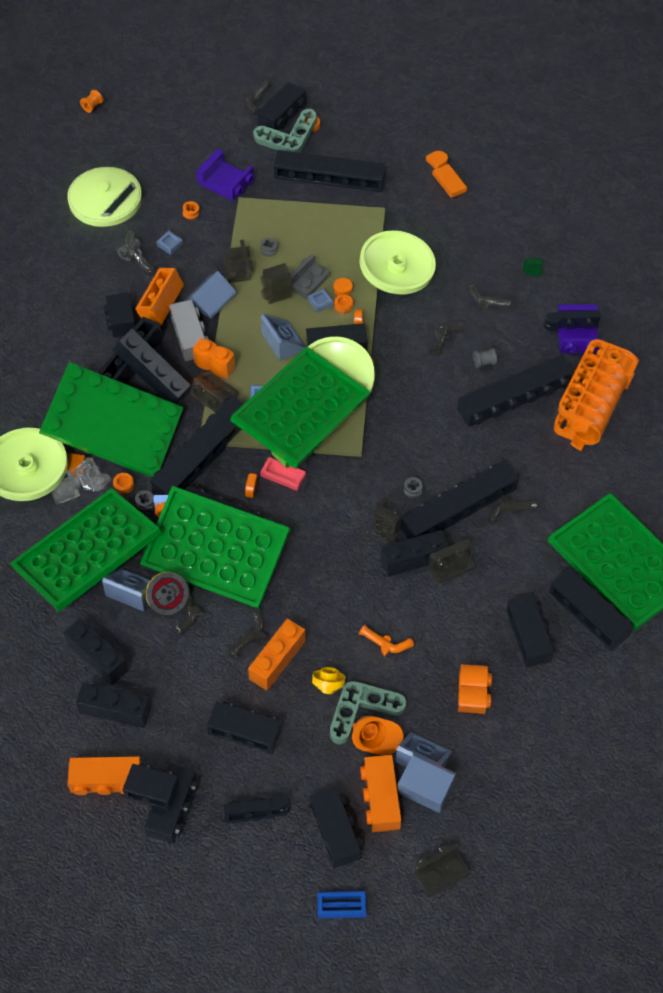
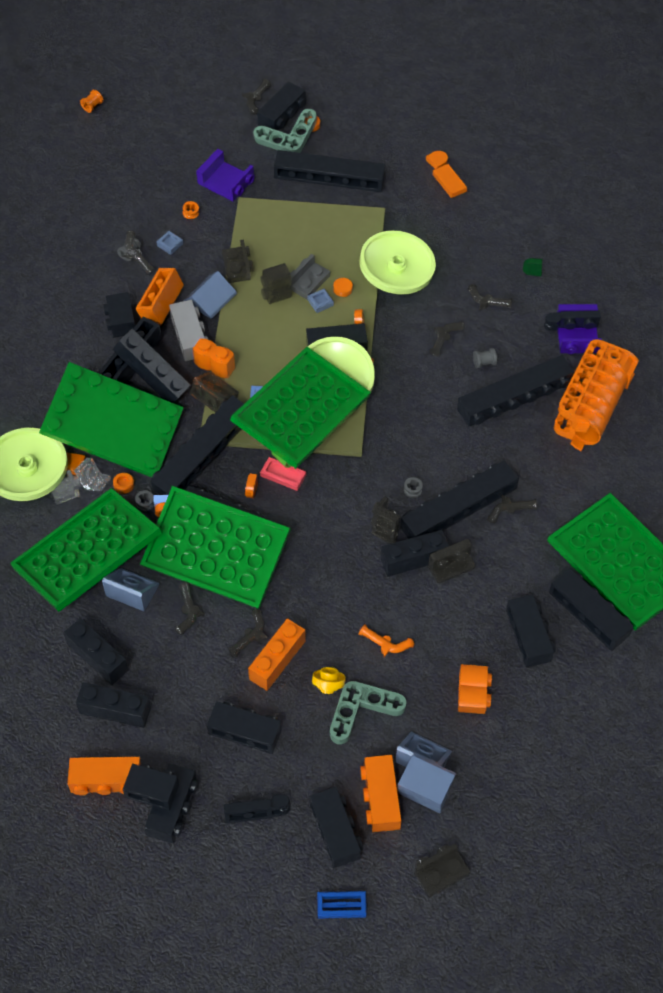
(104, 196): yellowish green dish -> none
(167, 593): shield -> none
(268, 242): dark grey bush -> none
(281, 336): sand blue slope -> none
(343, 303): orange tile -> none
(377, 735): orange piece -> none

